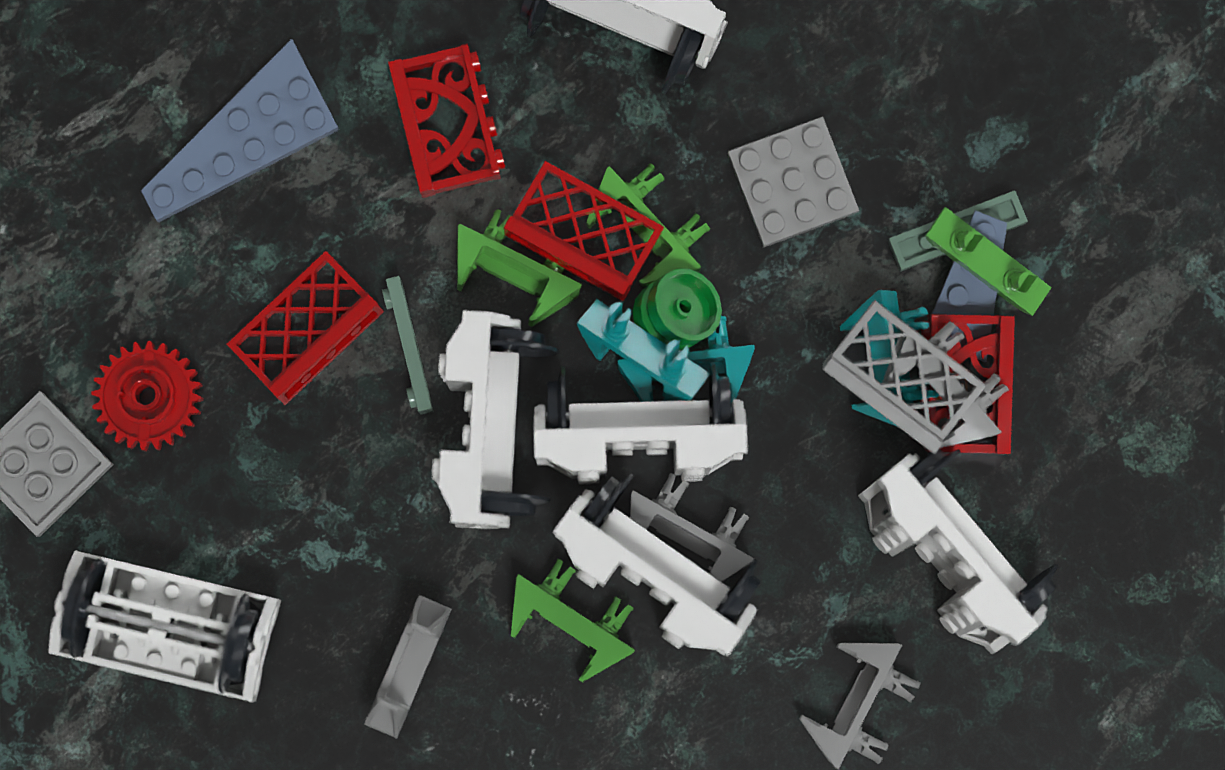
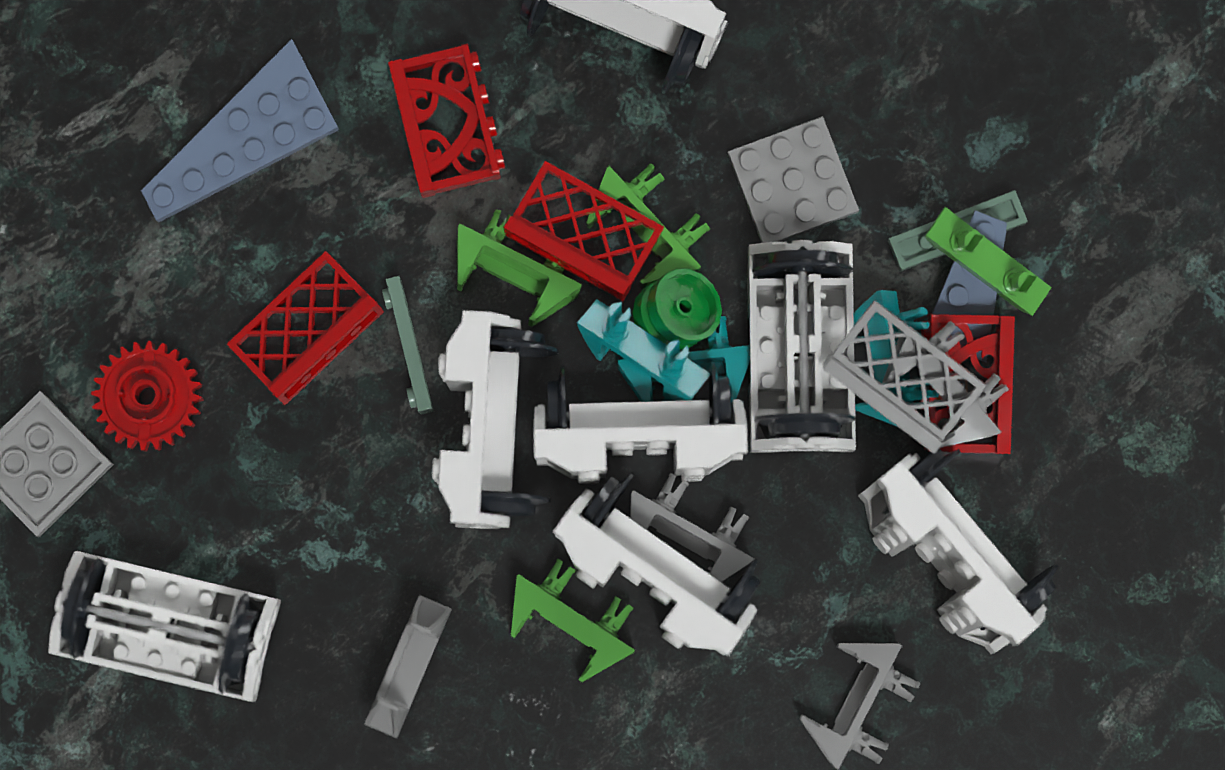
(801, 314): none -> white piece

